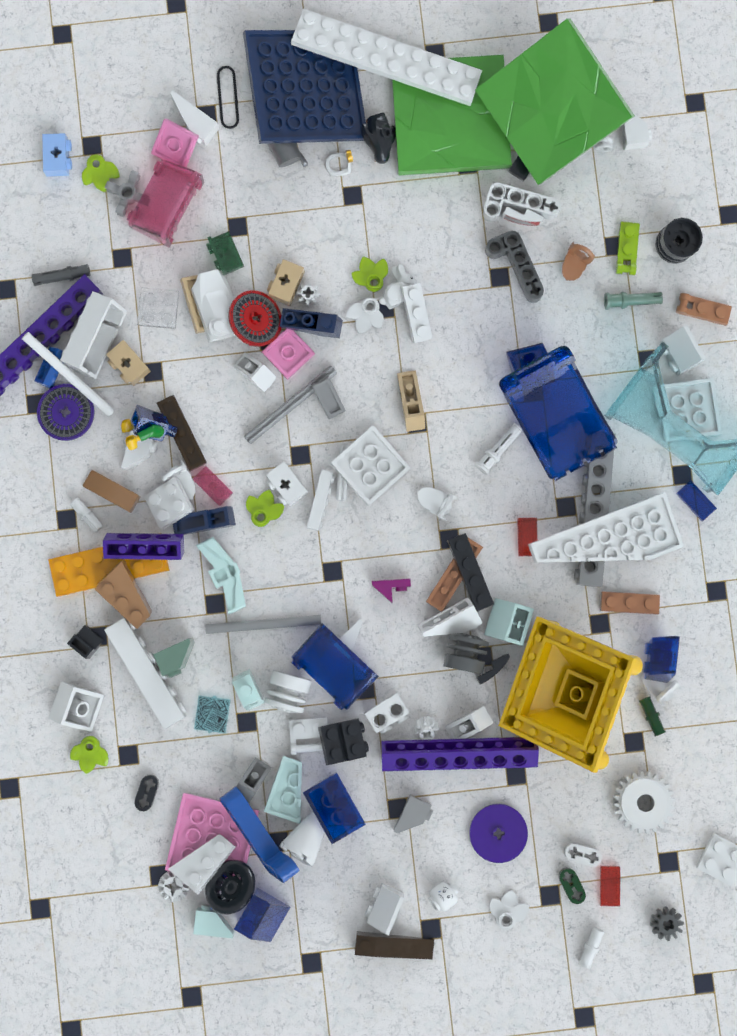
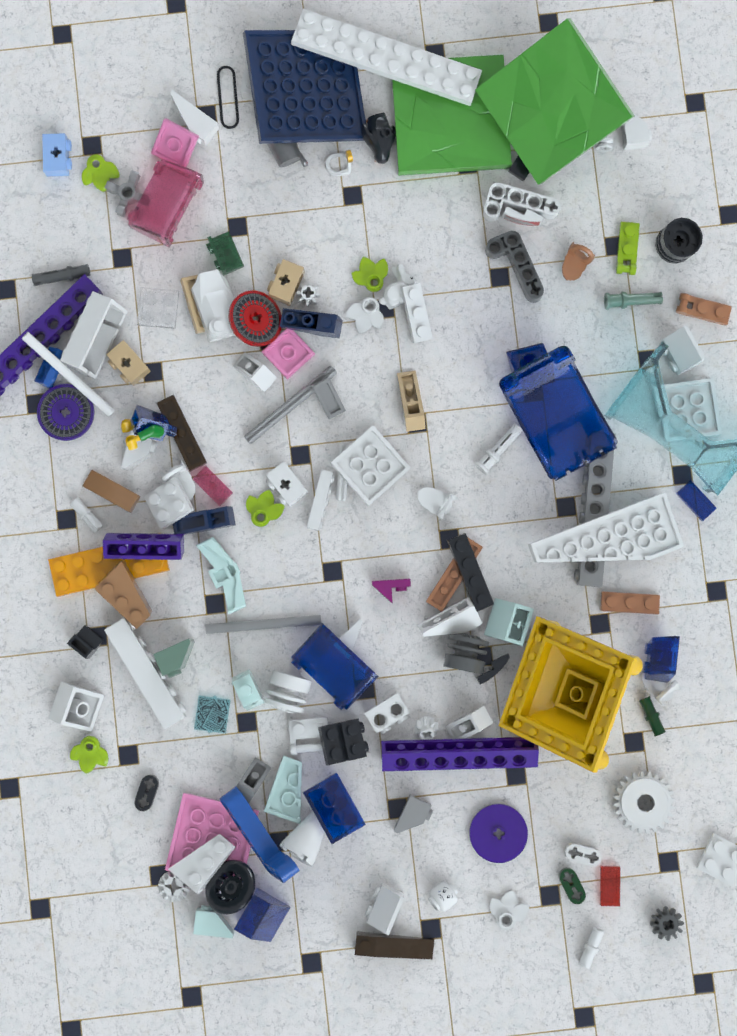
(526, 534): clear red tile -> none

